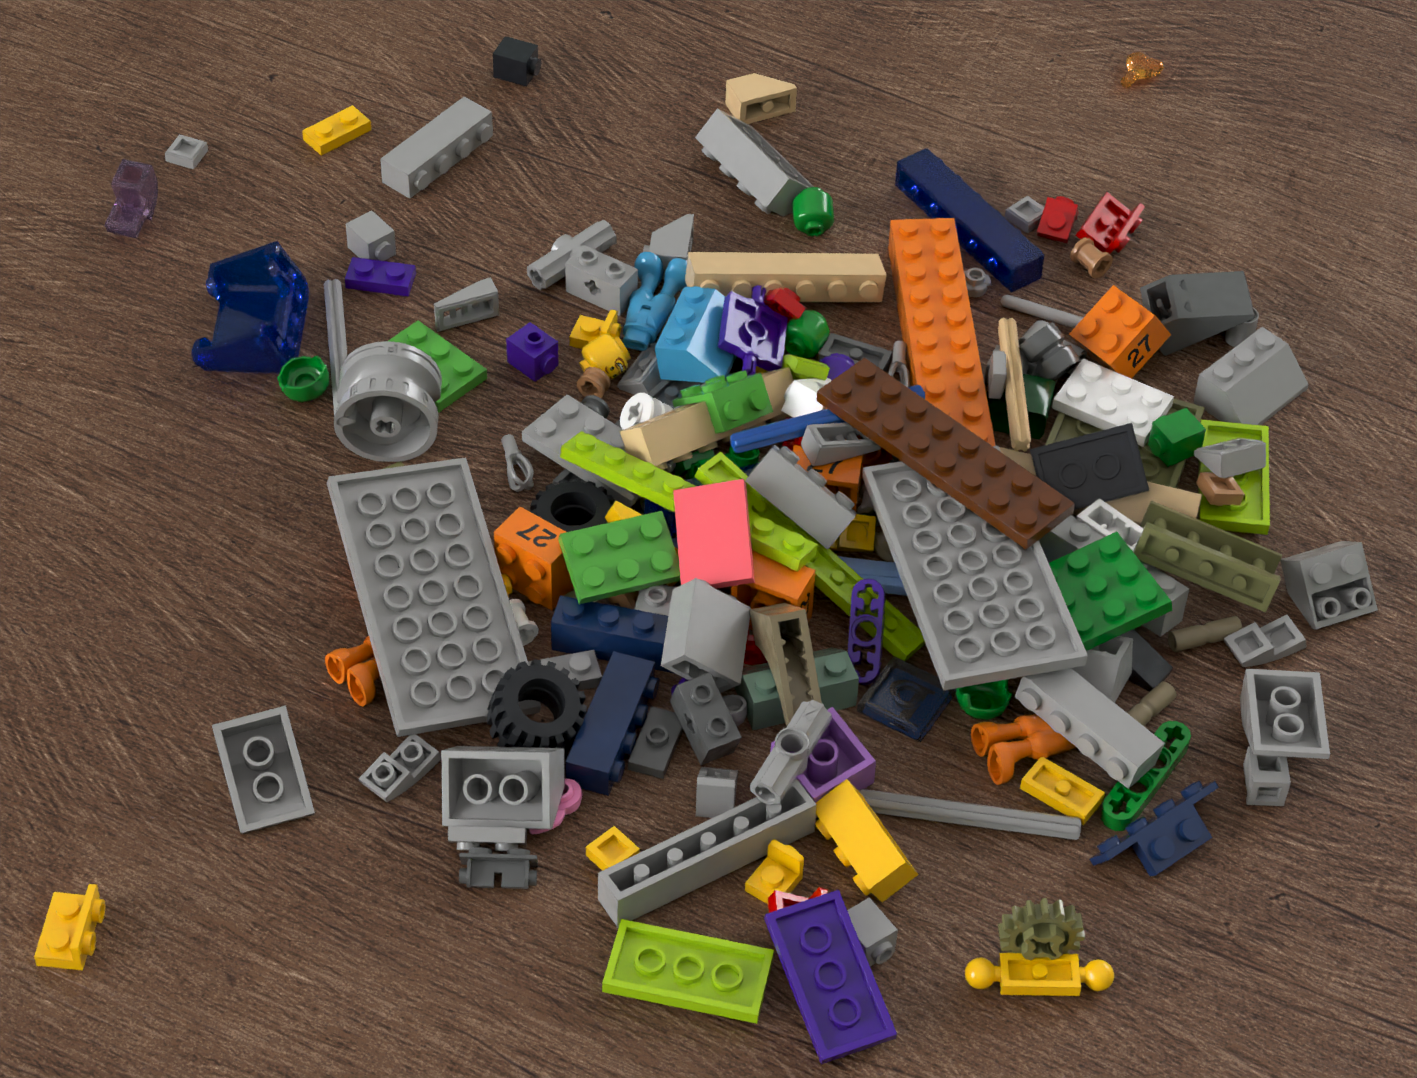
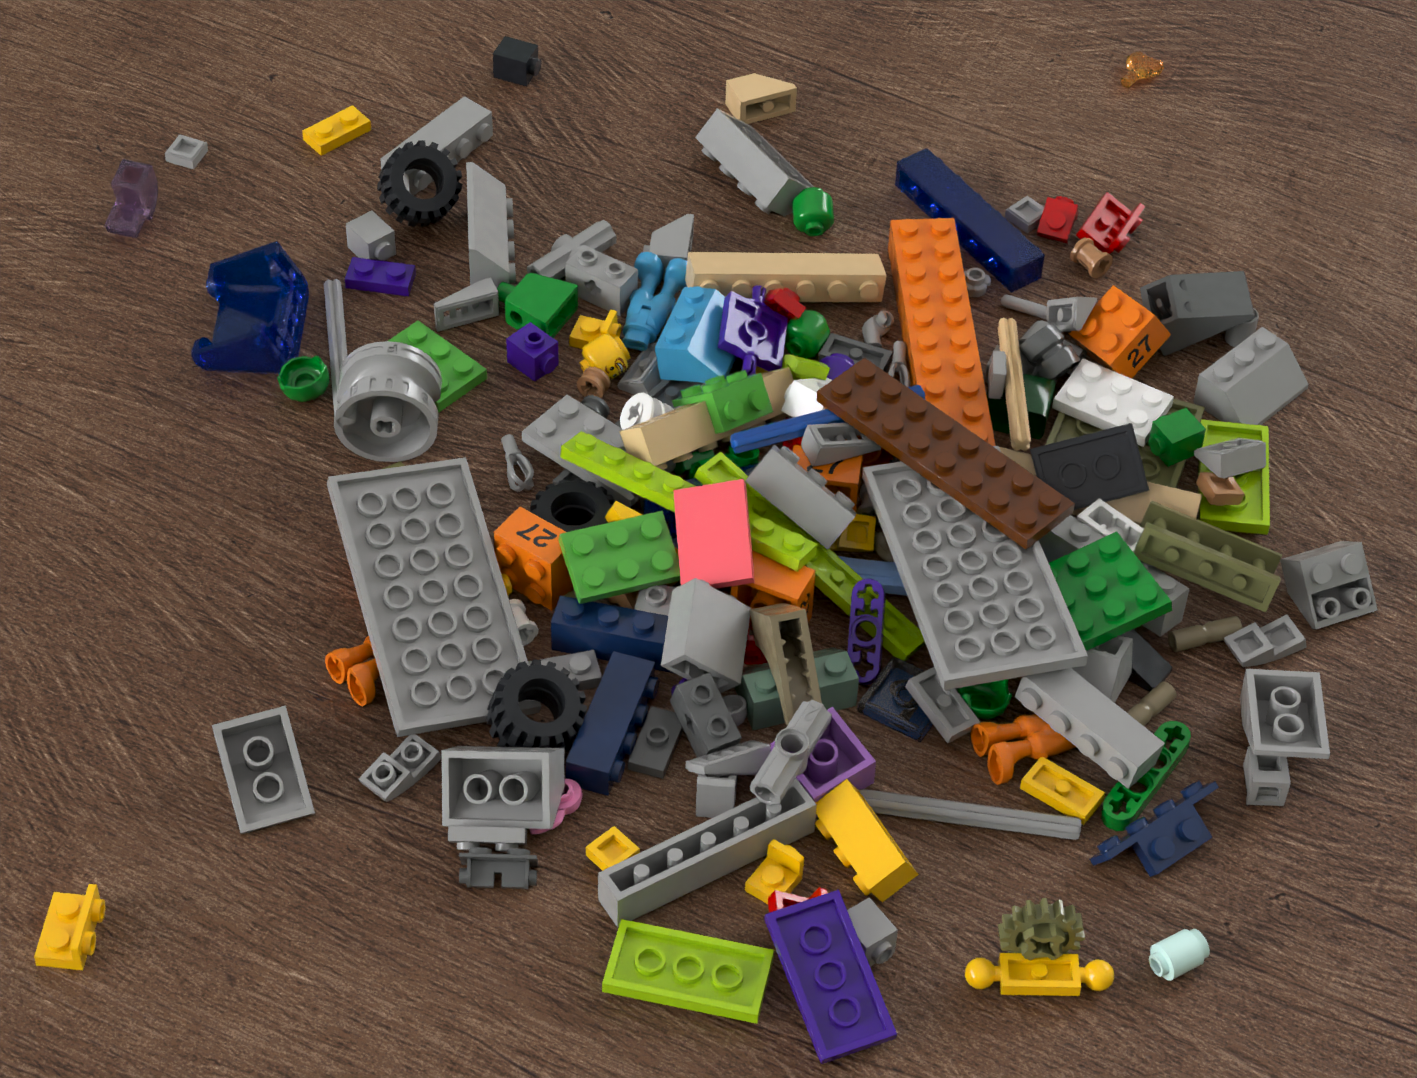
(437, 166): none -> black tyre
(489, 228): none -> light grey slope
(539, 300): none -> green torso
(735, 760): none -> light grey slope
(877, 327): none -> light grey arm
(943, 708): none -> light grey plate
(1070, 313): none -> light grey slope
(1178, 953): none -> light aqua brick

